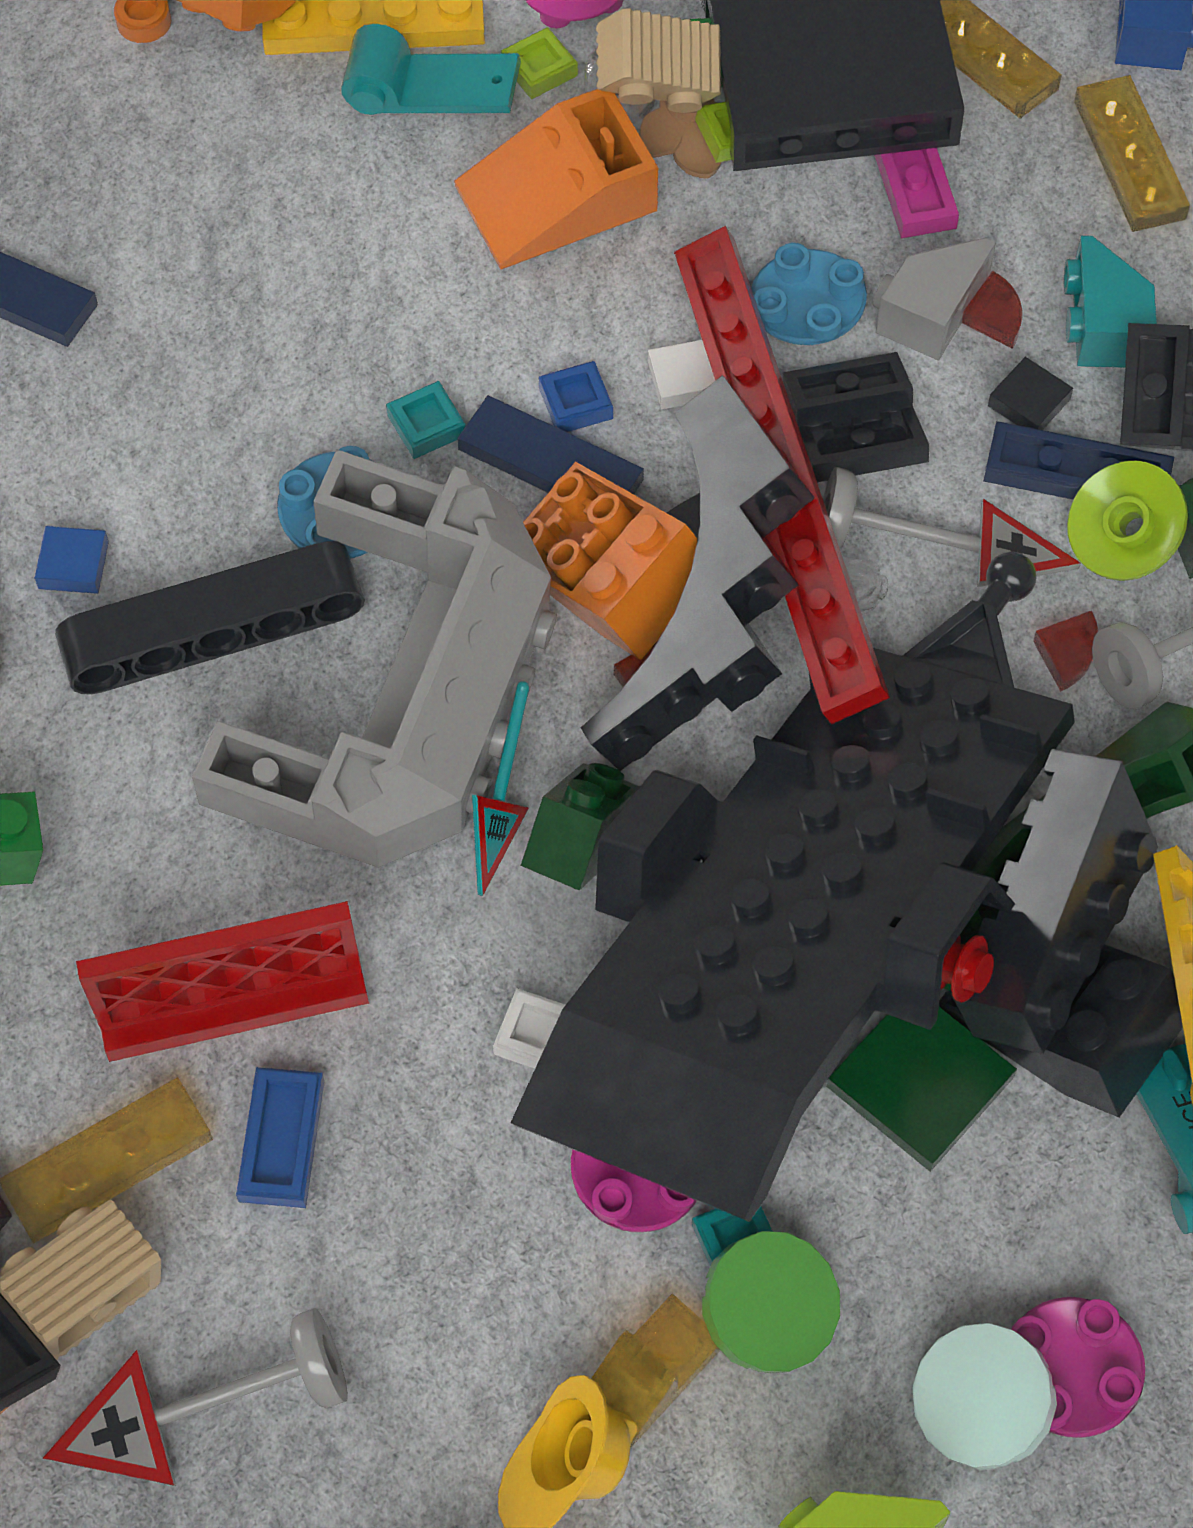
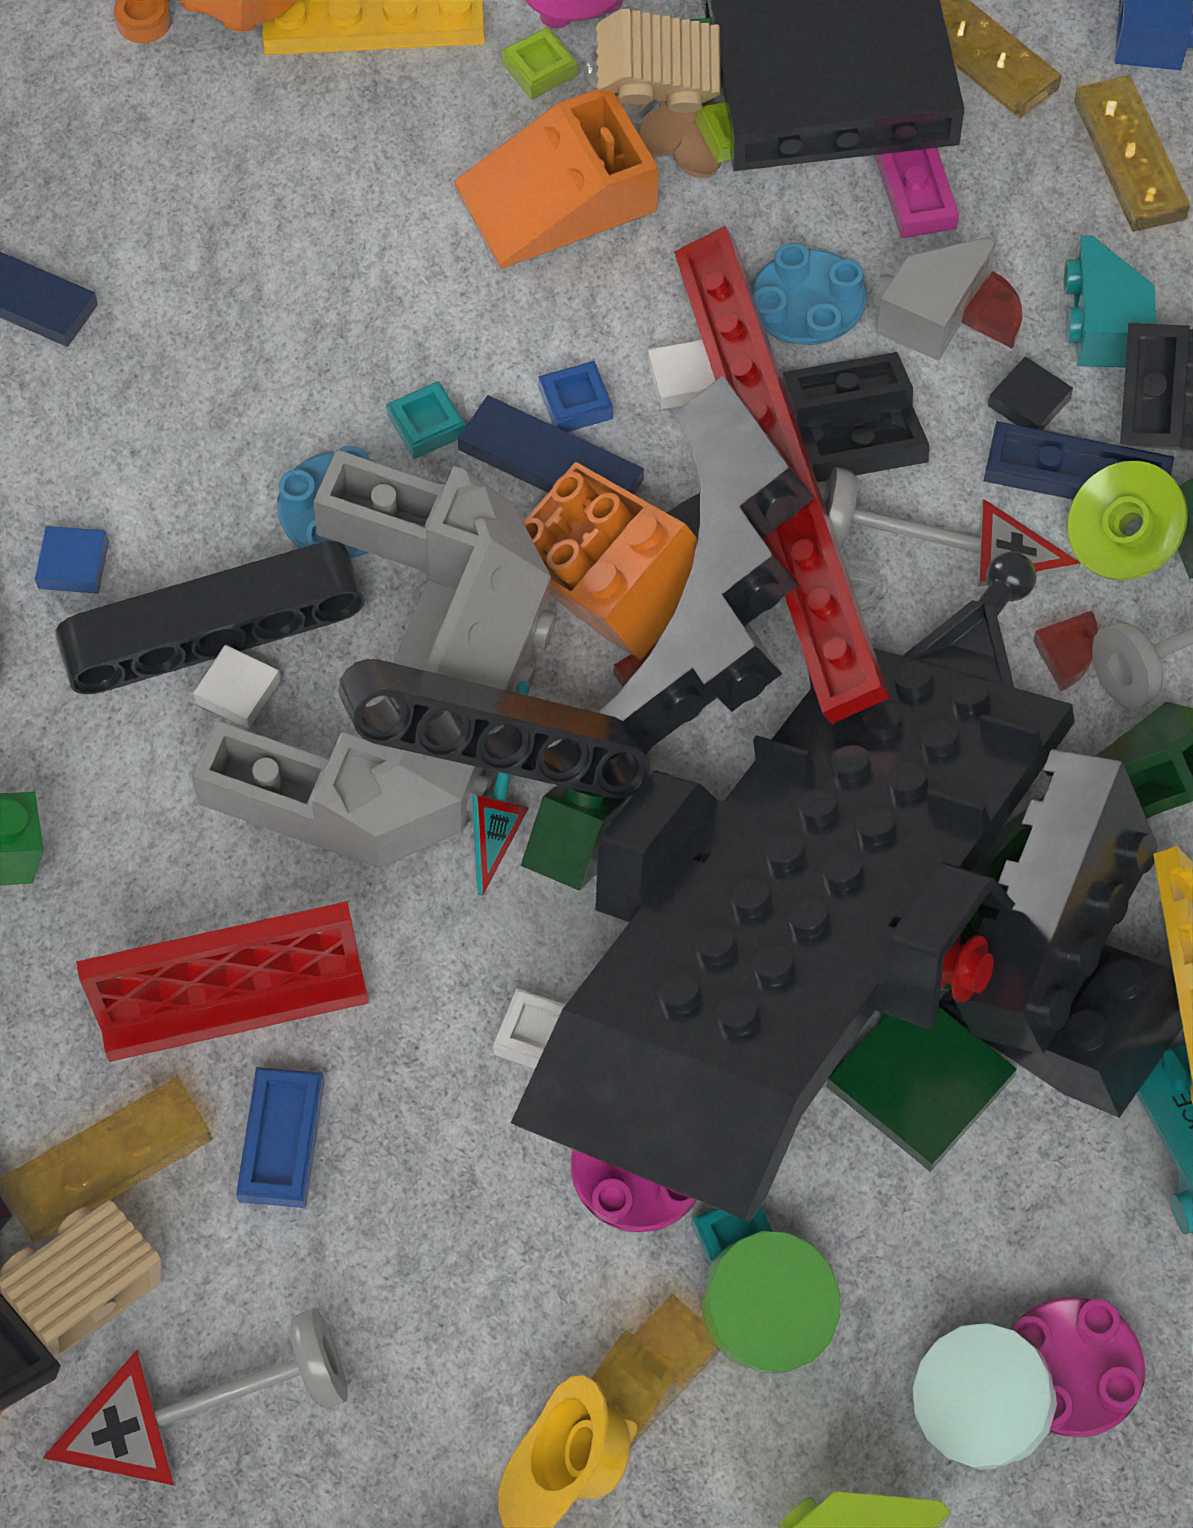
(237, 687): none -> white tile
(390, 79): teal door -> none
(475, 710): none -> black beam

